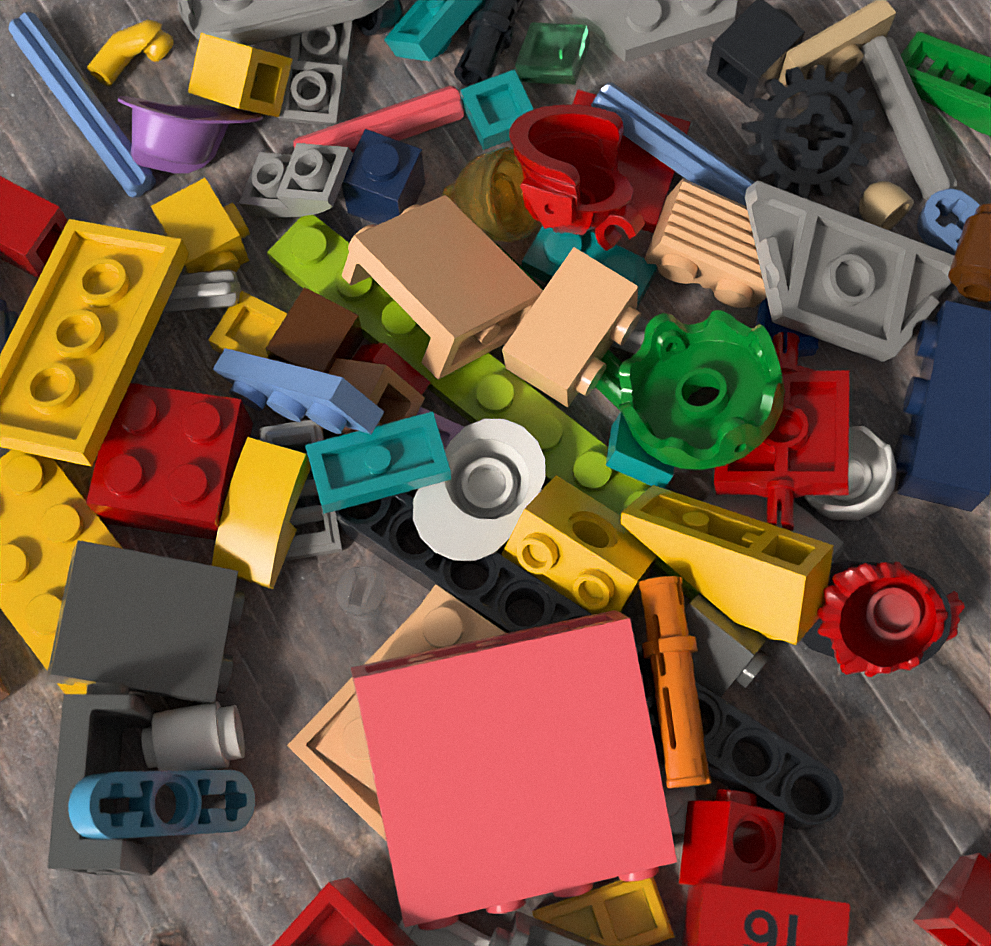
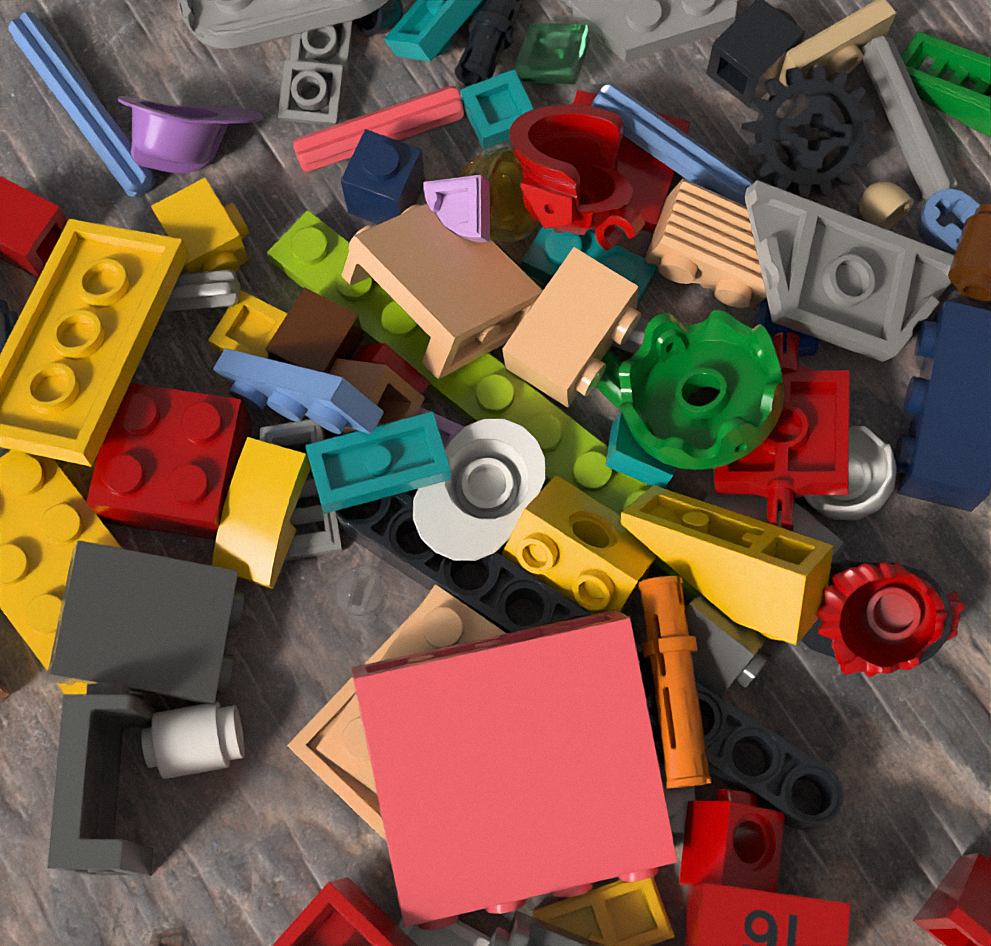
(126, 44): yellow arm -> none
(142, 790): dark azure beam -> none
(228, 72): yellow brick -> none
(296, 182): light grey slope -> none
(462, 205): none -> lavender tile

